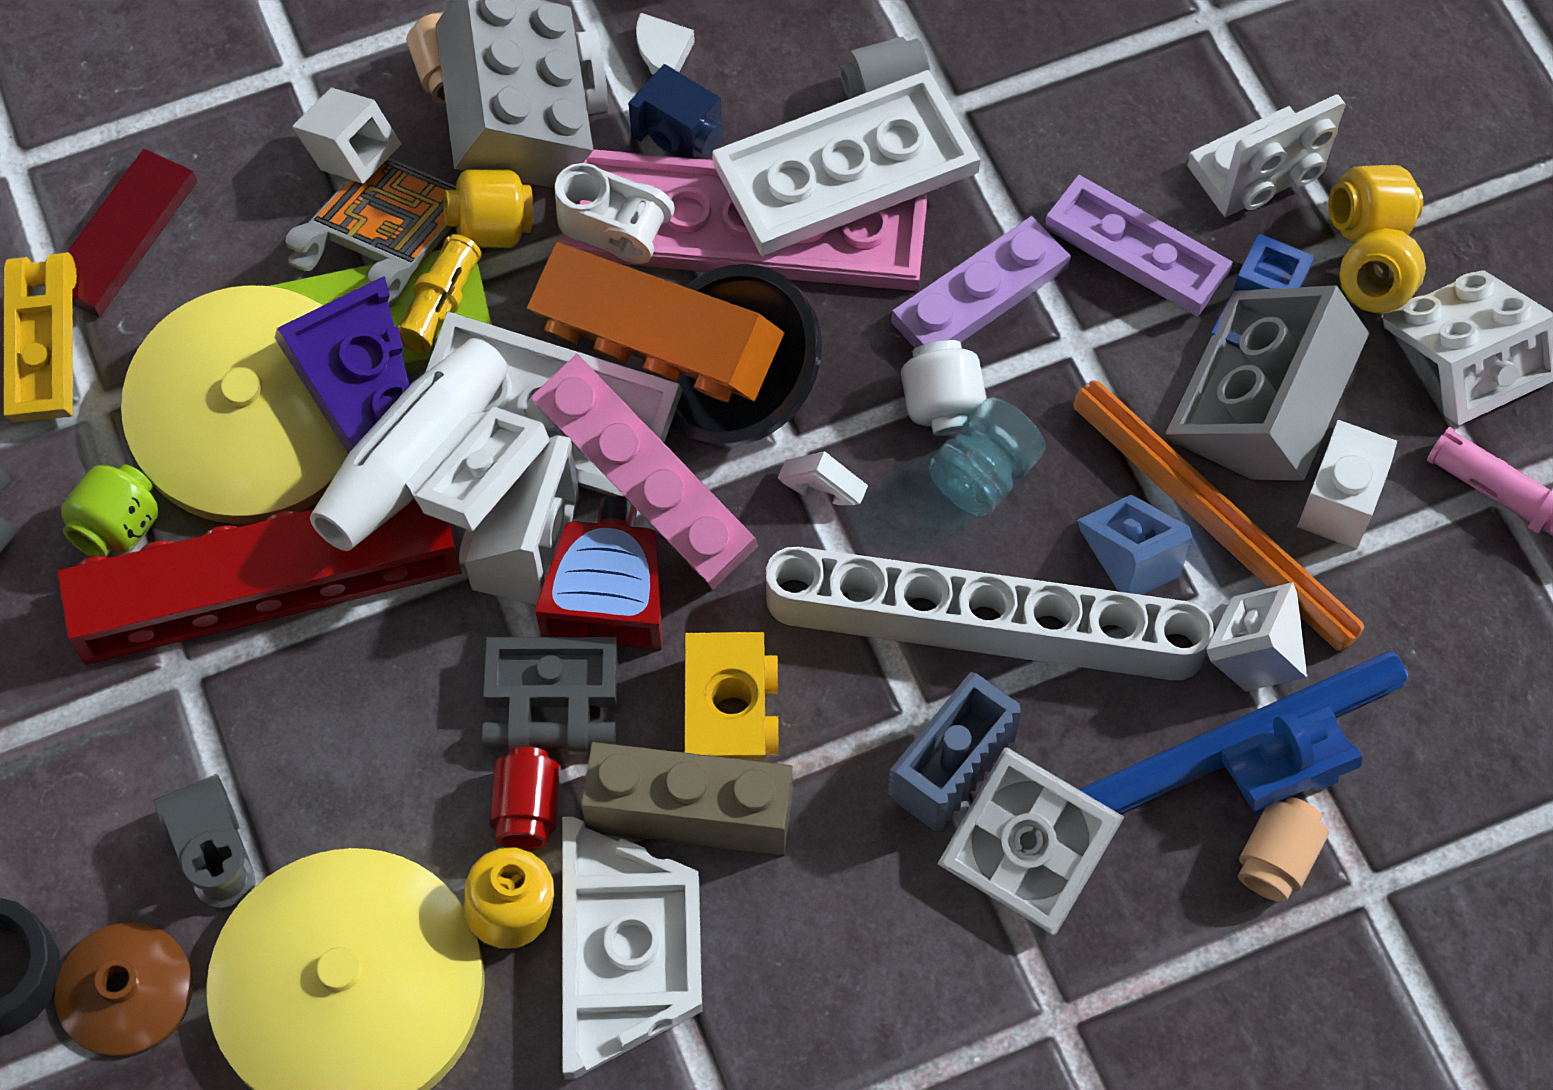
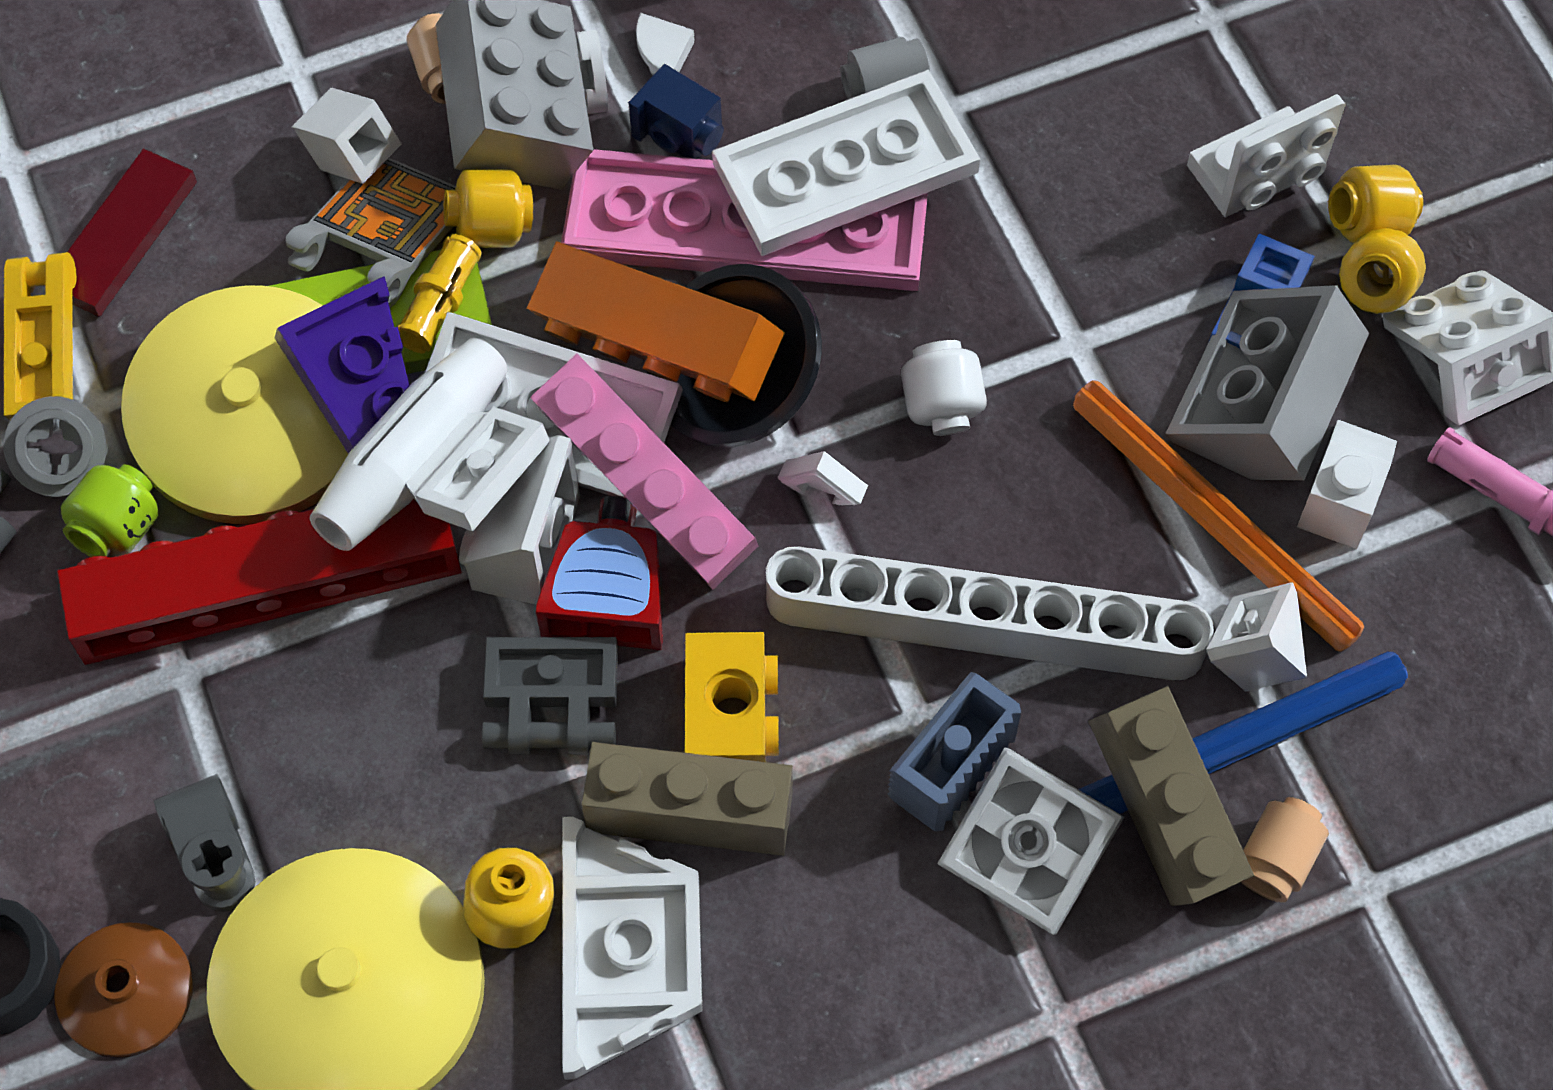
(35, 423): none -> light grey gear
(525, 798): red brick -> none
(615, 211): white piece -> none
(982, 286): lavender plate -> none
(984, 460): clear light blue wheel -> none
(1137, 544): medium blue slope -> none
(1138, 245): lavender plate -> none
(1171, 798): none -> dark tan brick
(1291, 758): blue hips -> none

